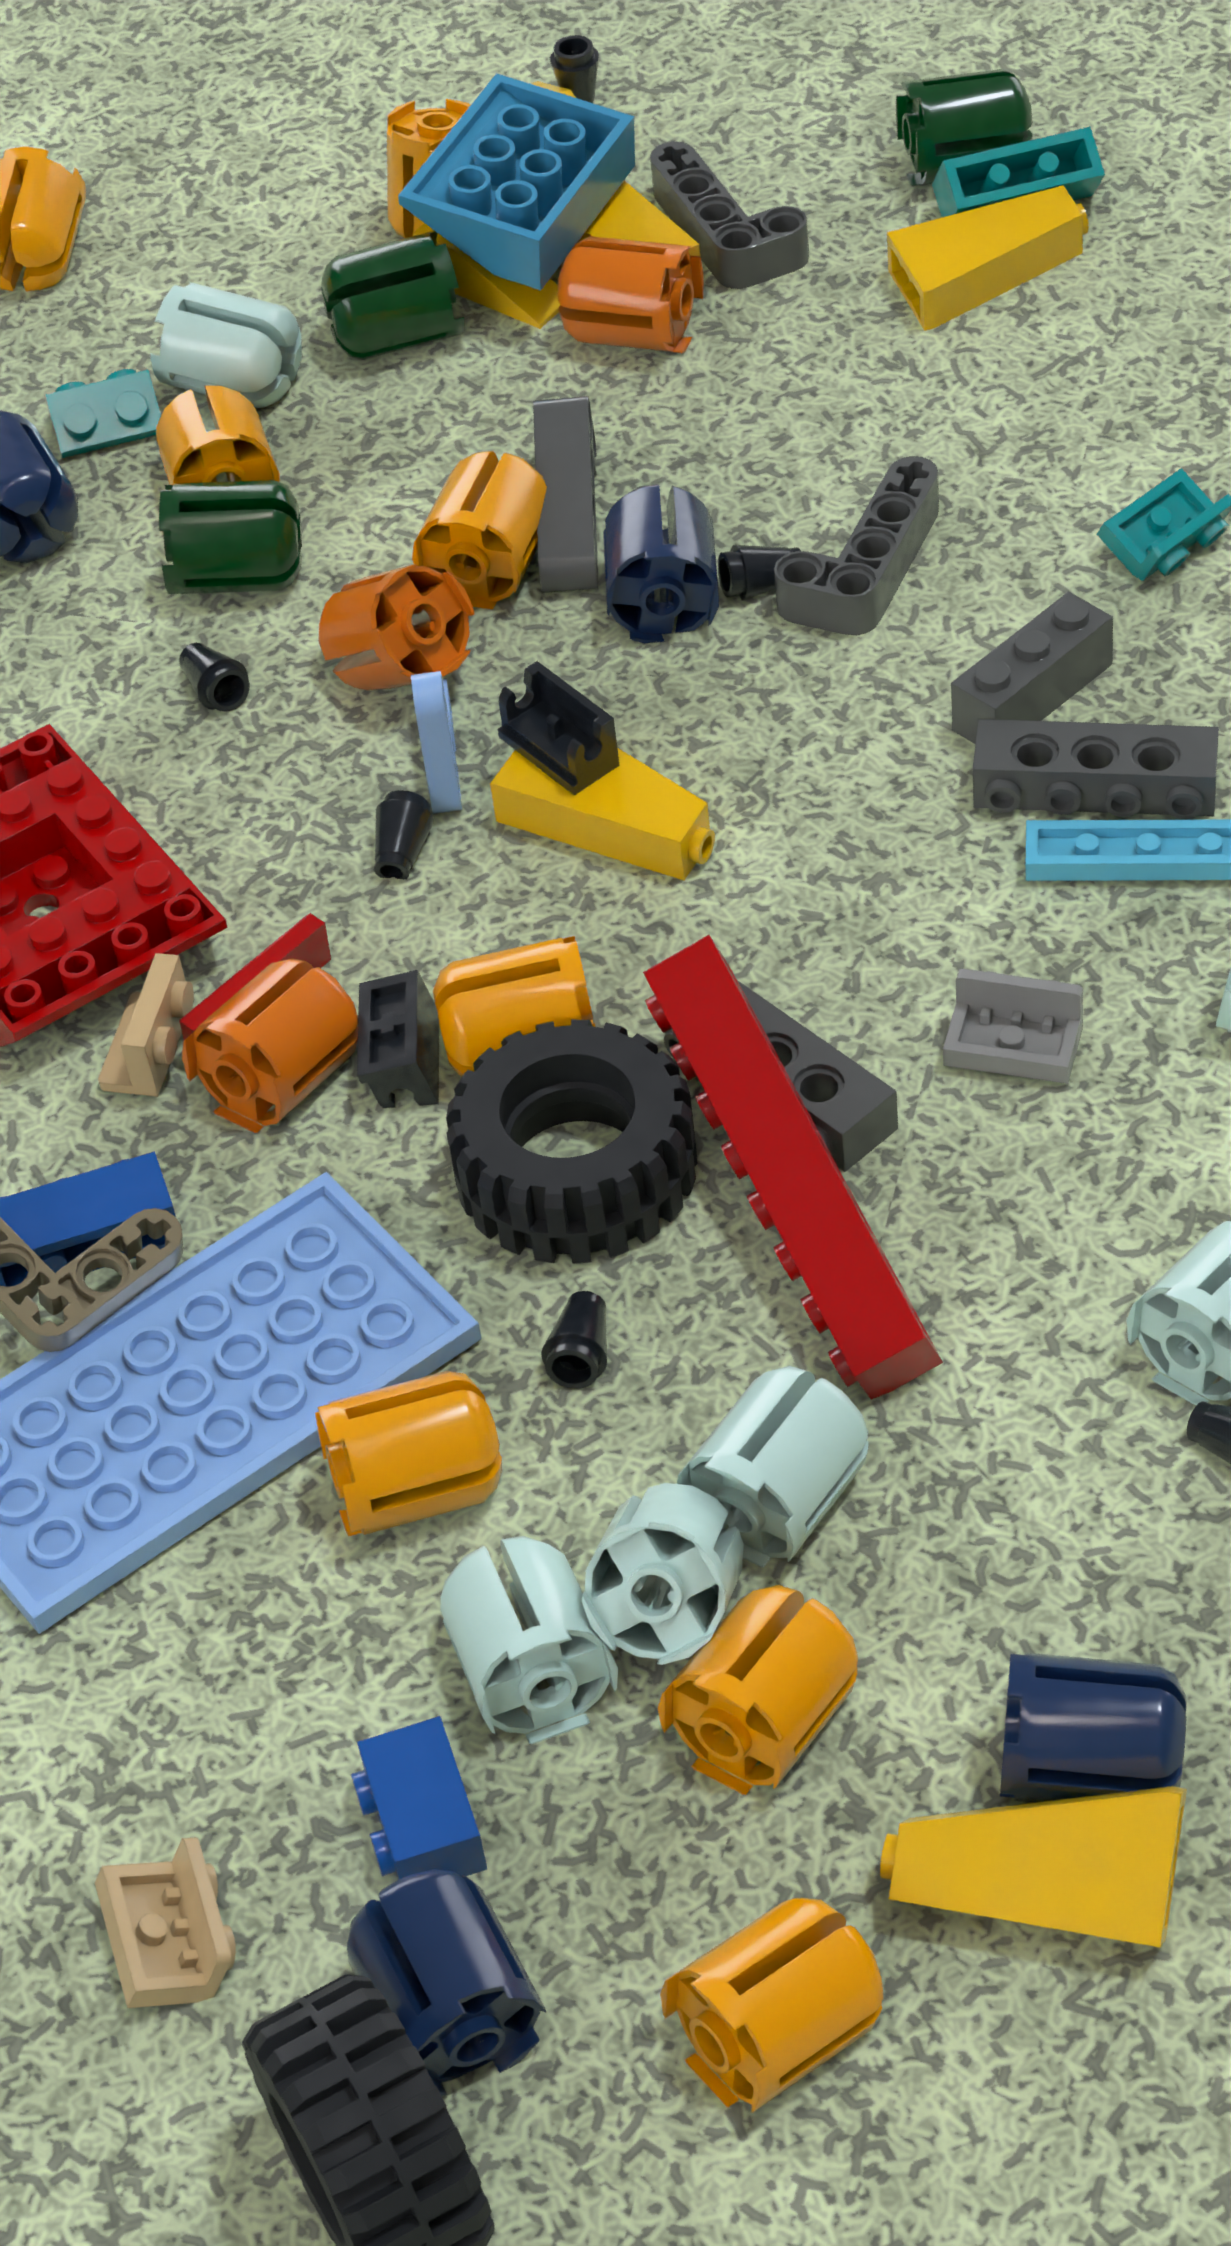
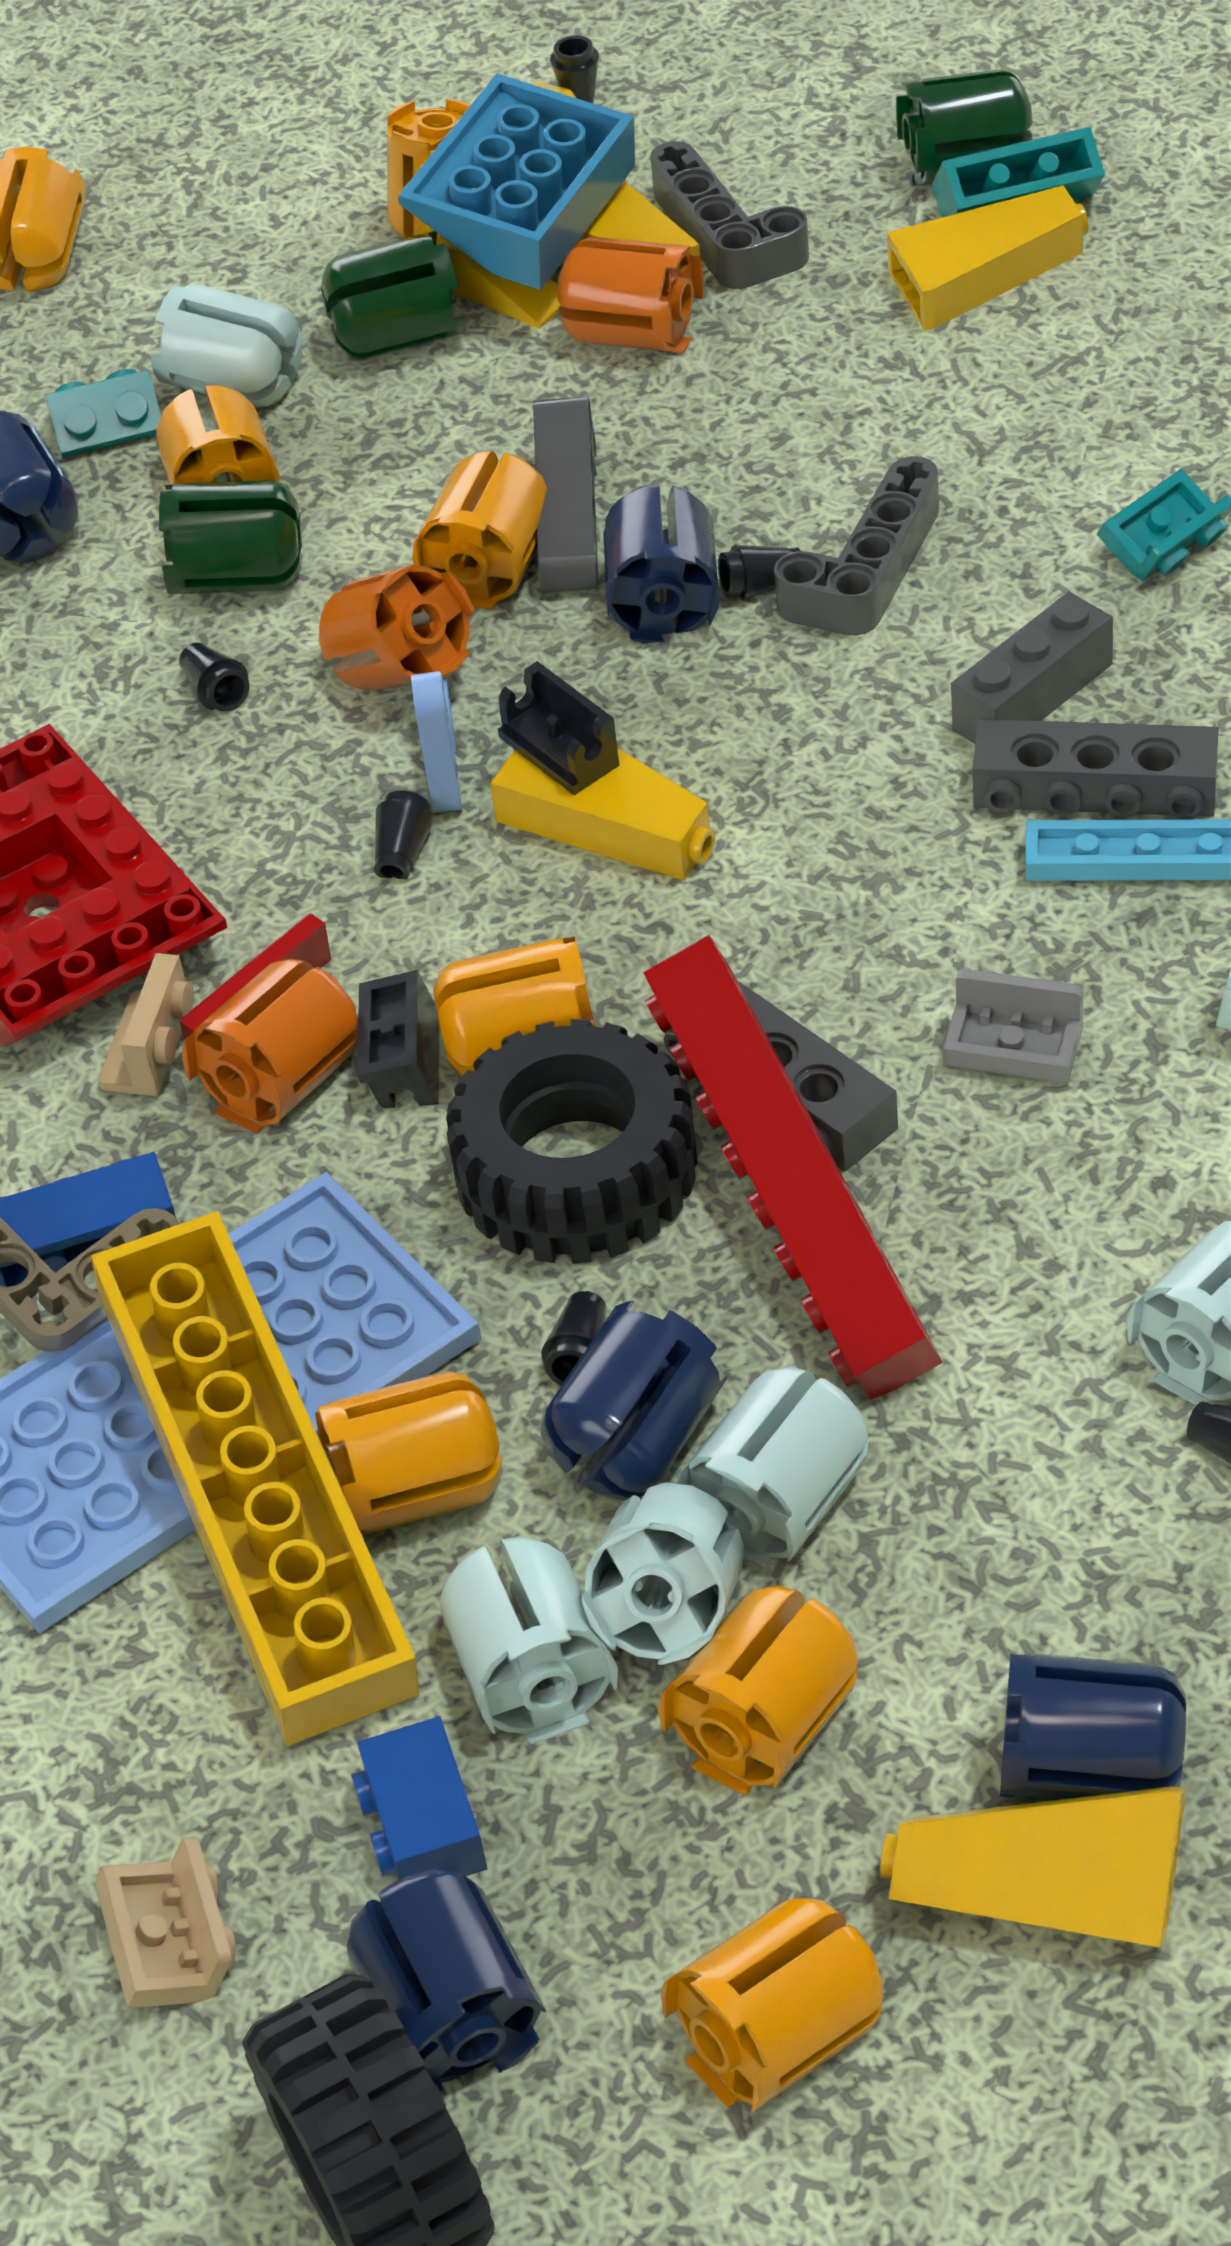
(255, 1479): none -> yellow brick
(631, 1401): none -> dark blue cylinder

